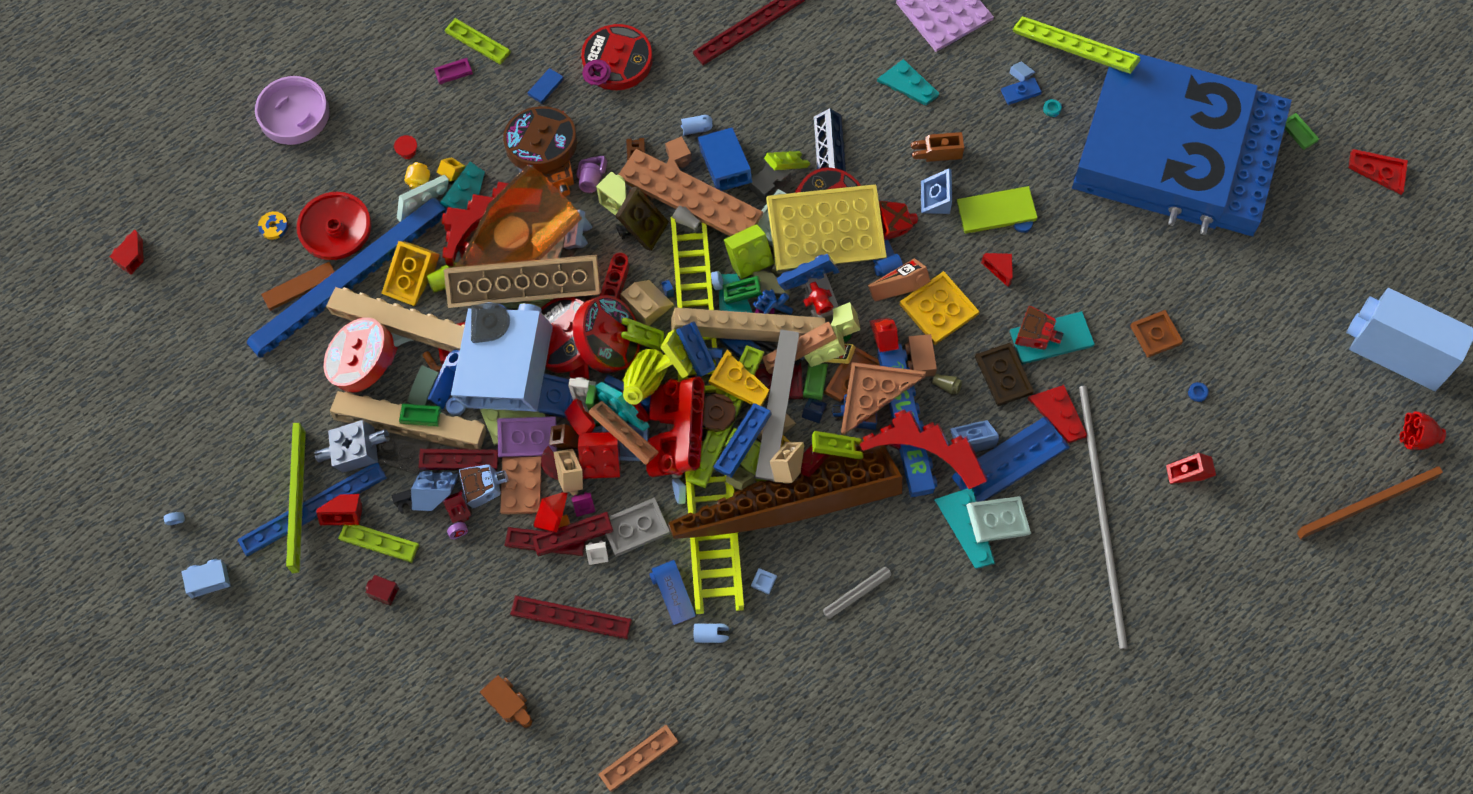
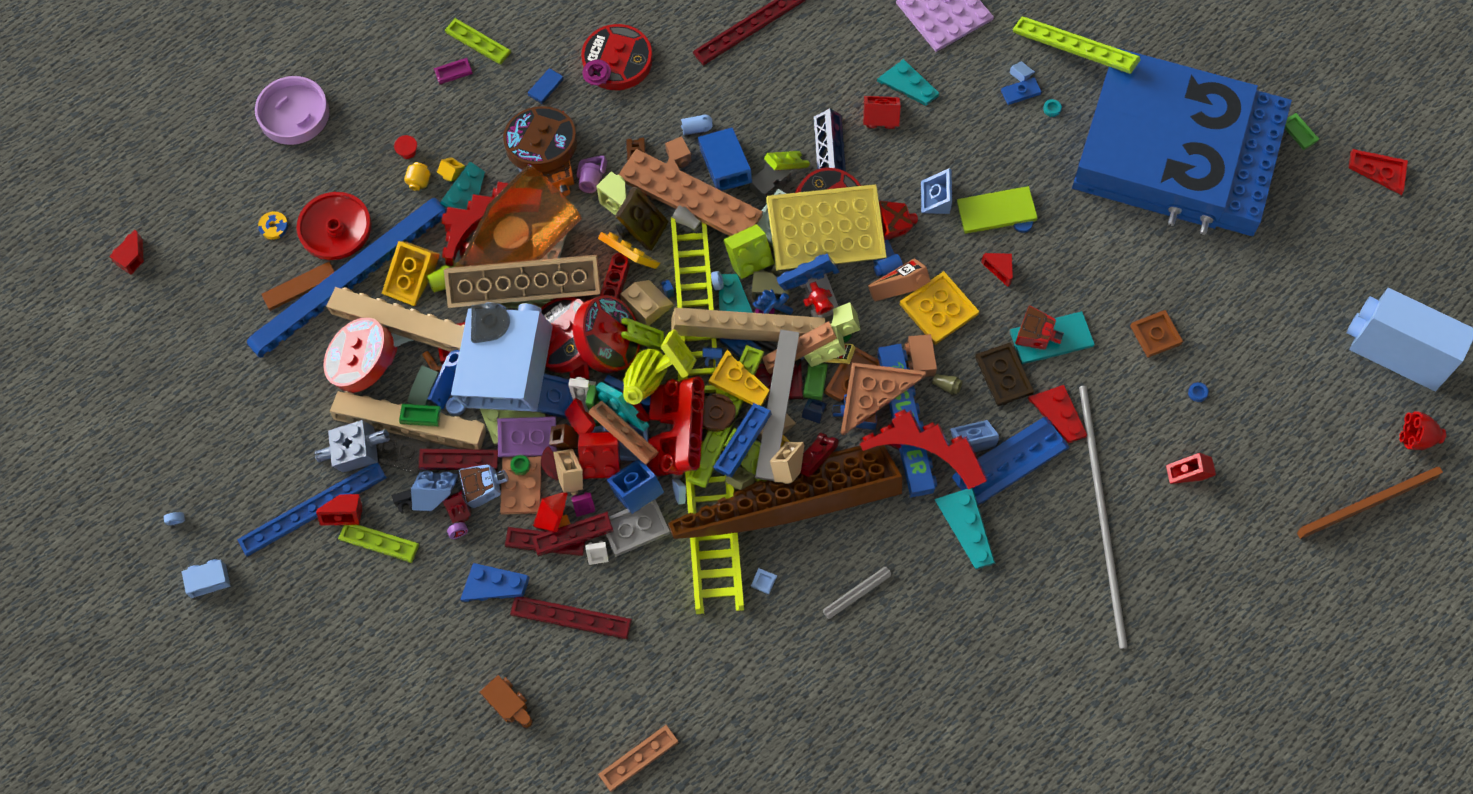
(296, 498): lime tile -> none
(381, 590): dark red brick -> none
(417, 197): light aqua wing -> none
(491, 582): none -> blue wing
(520, 465): none -> green tile
(574, 237): light blue tile -> none
(625, 248): none -> yellow wing
(635, 486): none -> blue brick
(673, 591): blue door -> none
(696, 349): blue hinge -> none
(708, 633): light blue piece -> none
(743, 292): green tile -> none
(836, 444): lime hinge -> none
(881, 111): none -> red slope
(885, 334): red slope -> none
(939, 147): dark orange hinge -> none
(998, 519): light aqua tile -> none

